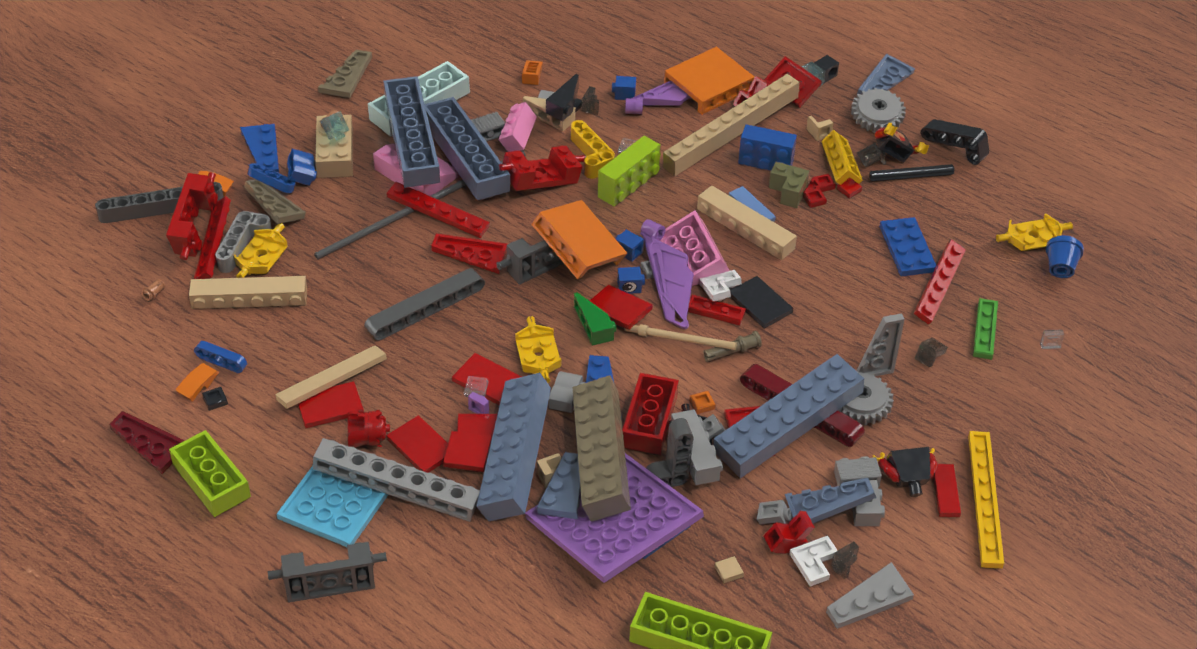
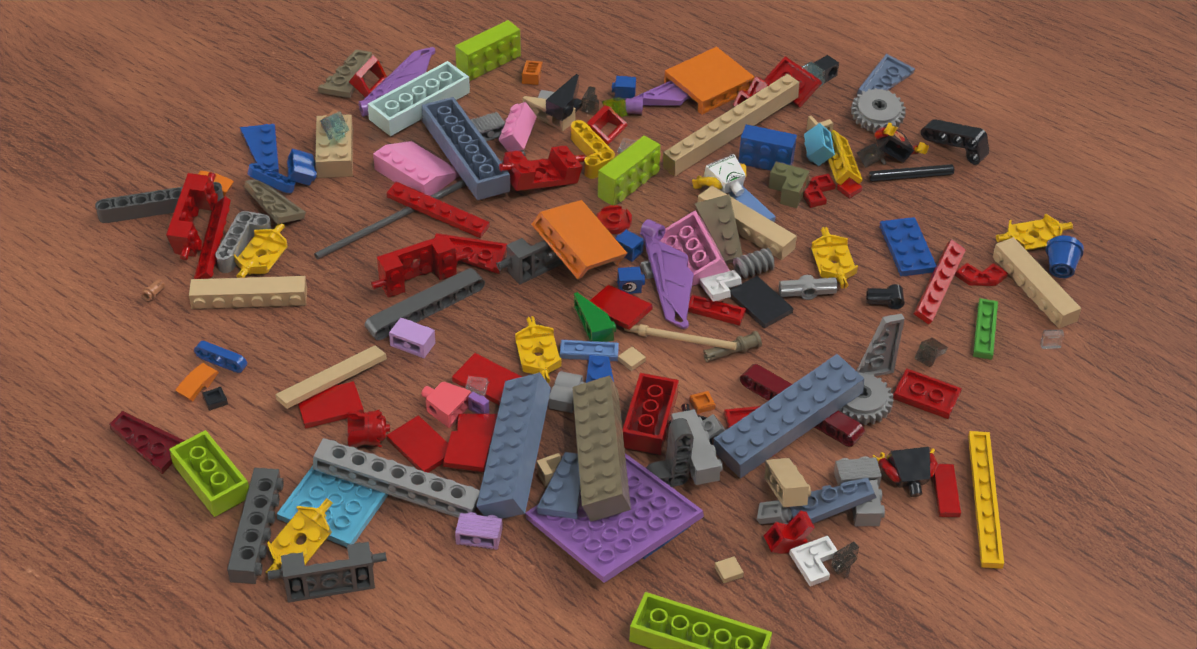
(255, 526): none -> dark grey brick
(306, 522): none -> yellow plate
(358, 82): none -> red tile
(408, 70): none -> medium lavender wing
(411, 132): sand blue brick -> none
(412, 337): none -> lavender brick
(431, 255): none -> red brick
(446, 402): none -> coral torso
(479, 530): none -> lavender brick
(488, 50): none -> lime brick
(582, 349): none -> medium blue tile
(601, 118): none -> red tile
(615, 218): none -> red tile
(617, 105): none -> clear neon green bracket
(631, 358): none -> tan tile
(722, 226): none -> dark tan wing
(723, 174): none -> white torso
(754, 261): none -> light grey piece
(787, 482): none -> tan brick
(807, 287): none -> light grey piece
(819, 144): none -> medium azure brick
(833, 248): none -> yellow plate
(872, 596): light grey wing -> none
(892, 296): none -> black piece
(927, 393): none -> red tile
(989, 277): none -> red tile
(1036, 283): none -> tan brick

